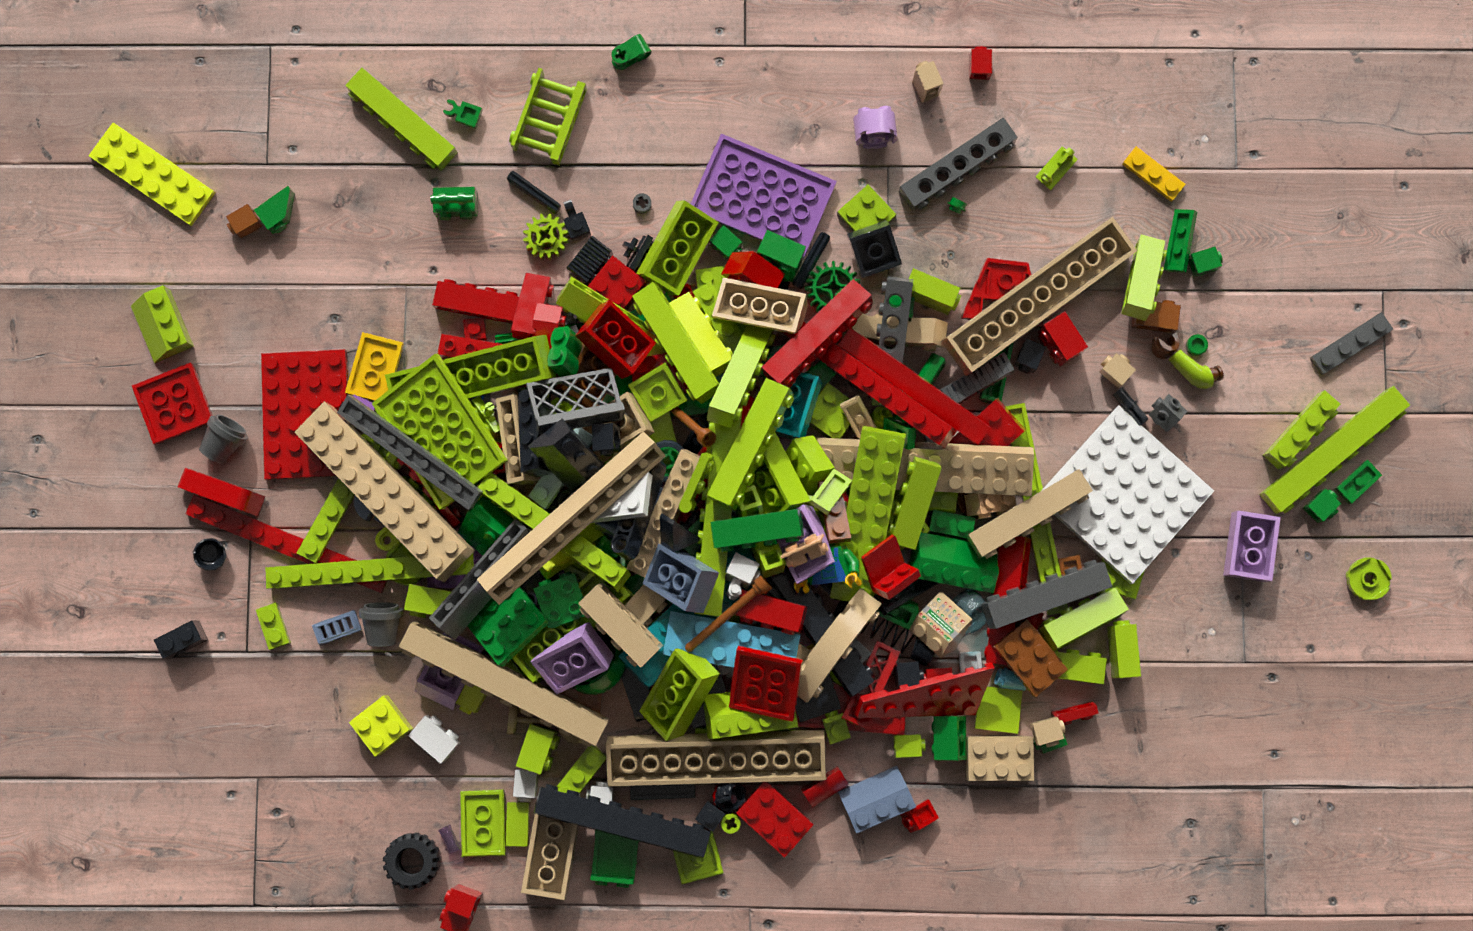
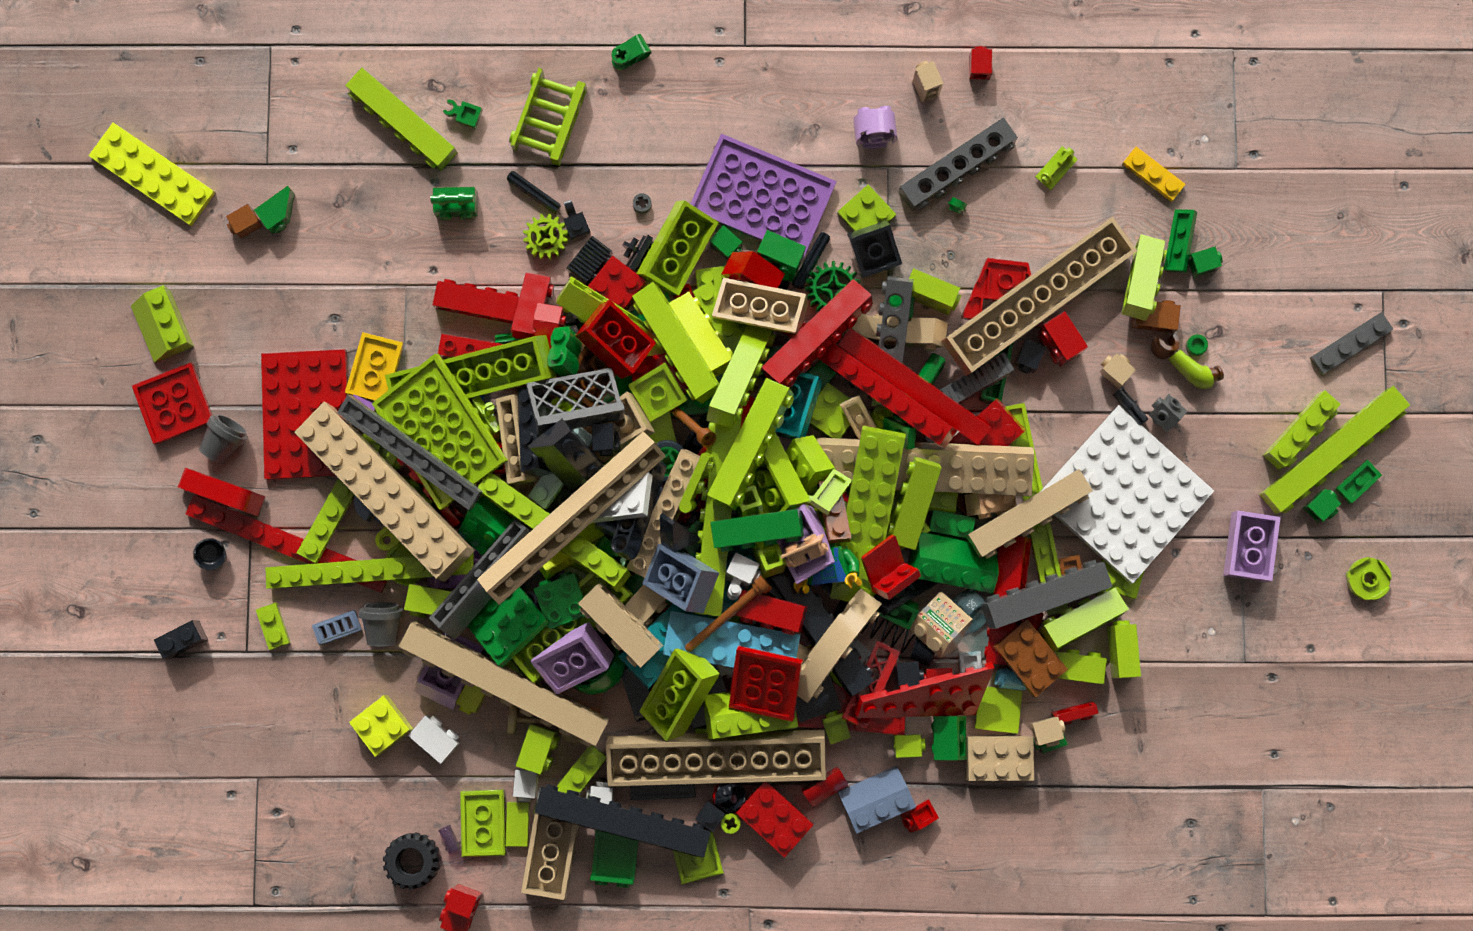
(475, 328): red plate -> none

